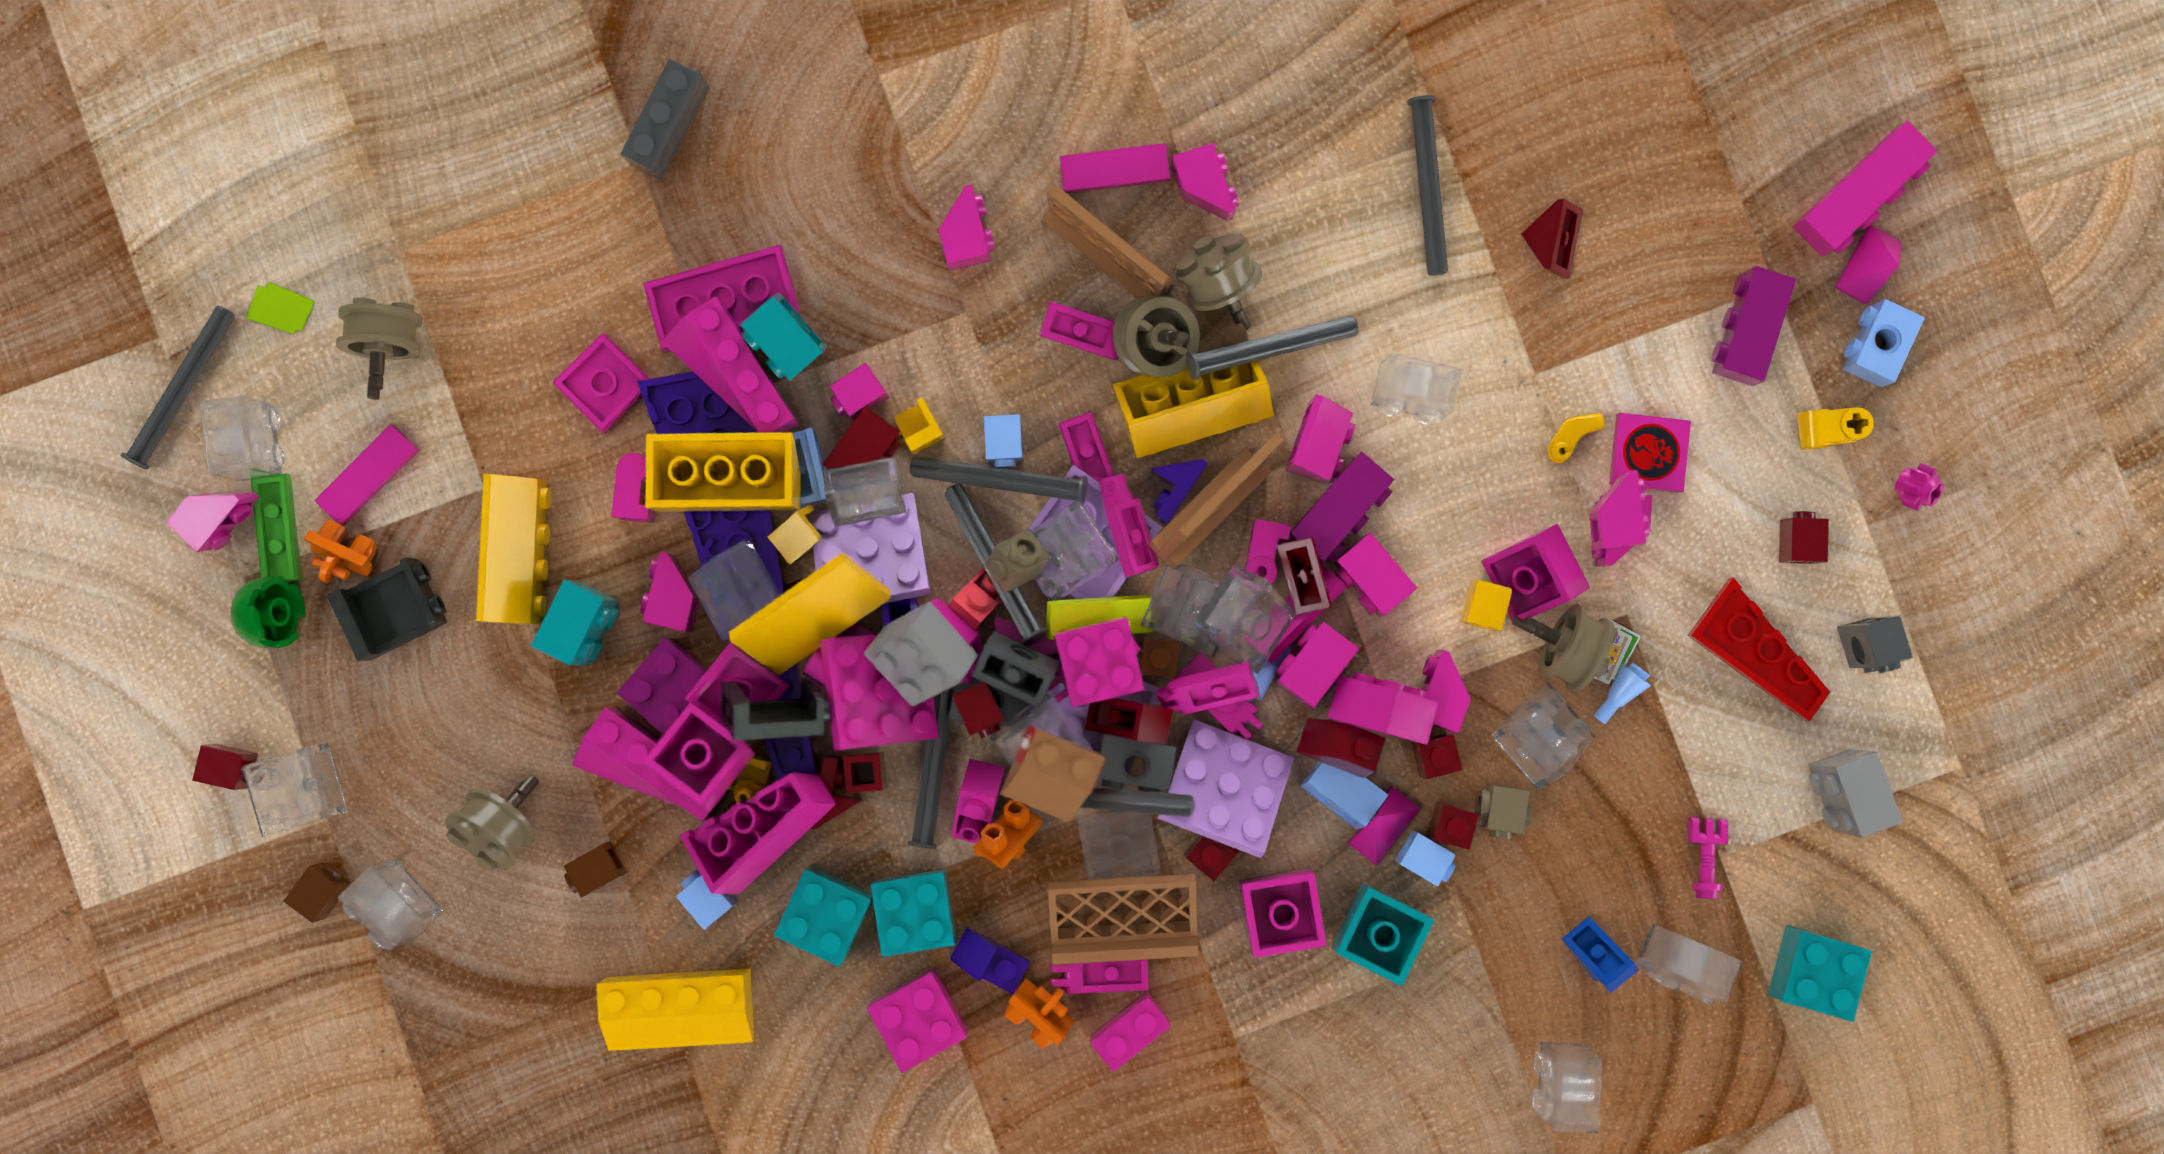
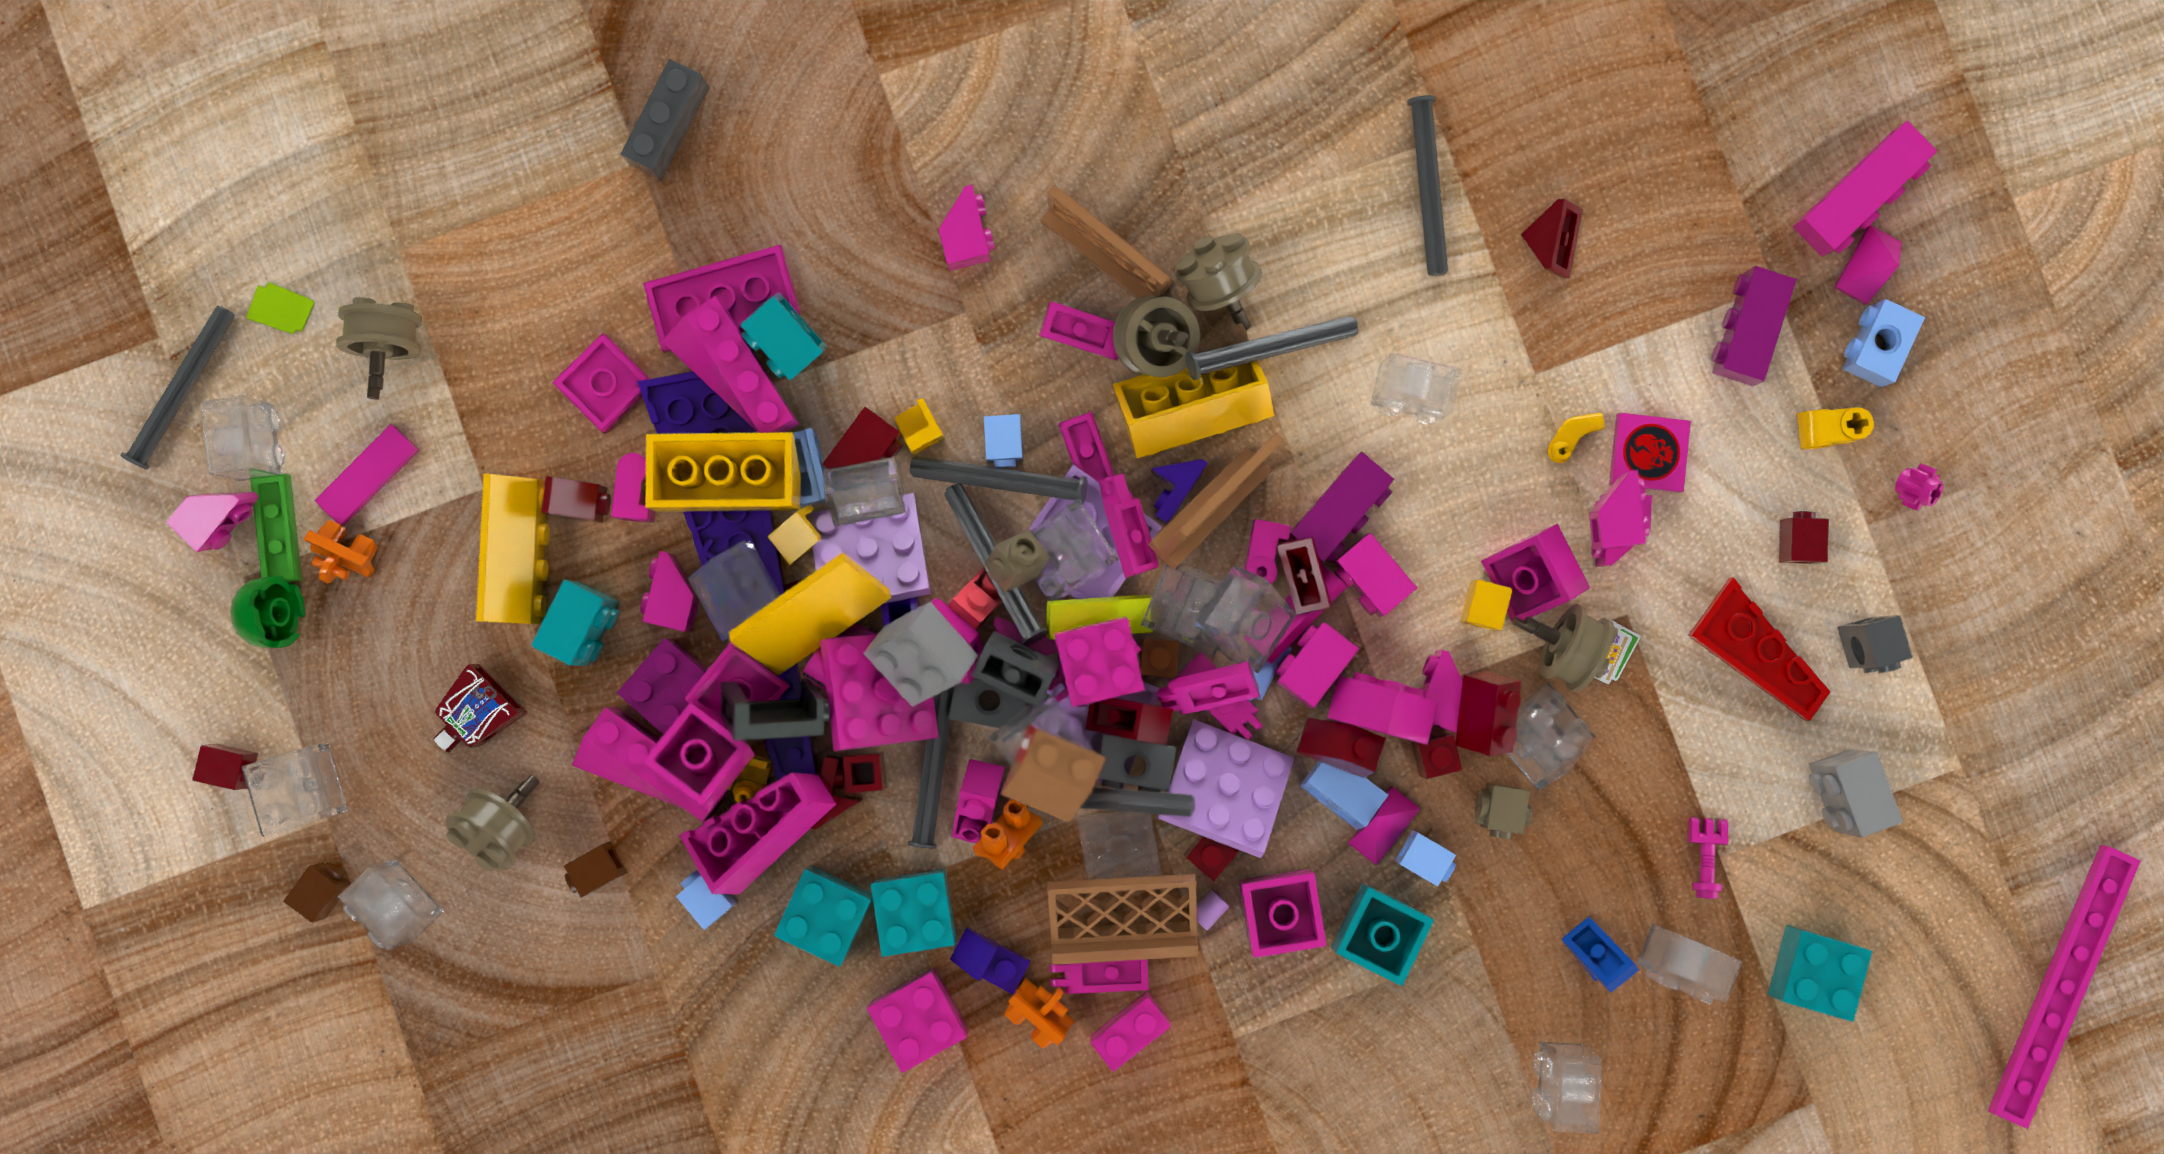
(388, 609): pearl dark grey panel -> none
(475, 710): none -> dark red torso
(575, 500): none -> dark red slope
(676, 1009): yellow slope -> none
(857, 391): dark pink brick -> none
(979, 709): dark red brick -> none
(1115, 168): dark pink tile -> none
(1203, 182): dark pink slope -> none
(1210, 909): none -> lavender hinge
(1320, 440): dark pink slope -> none
(1453, 825): dark red brick -> none
(1488, 713): none -> dark red brick
(1627, 685): light blue cone -> none
(2064, 986): none -> dark pink plate

